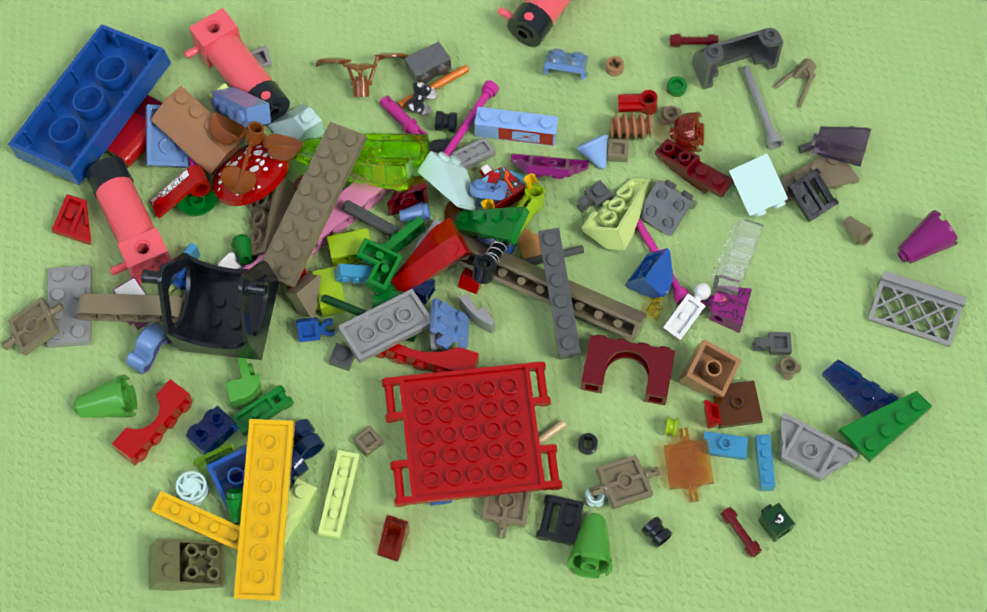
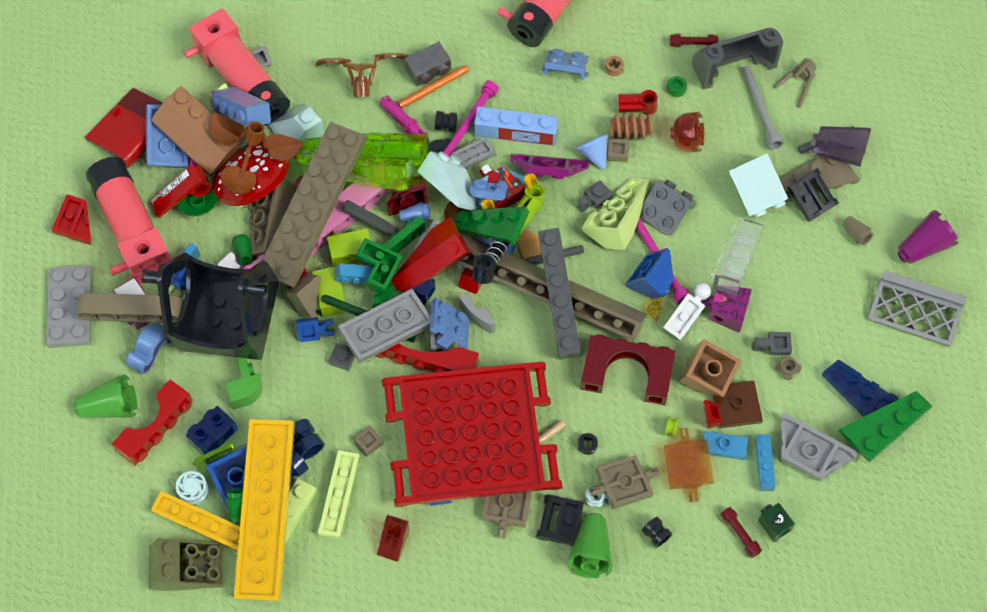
(33, 326): dark tan plate -> none
(90, 104): blue tile -> none
(263, 408): green plate -> none
(421, 91): black piece -> none
(670, 110): dark tan plate -> none
(691, 169): dark red slope -> none

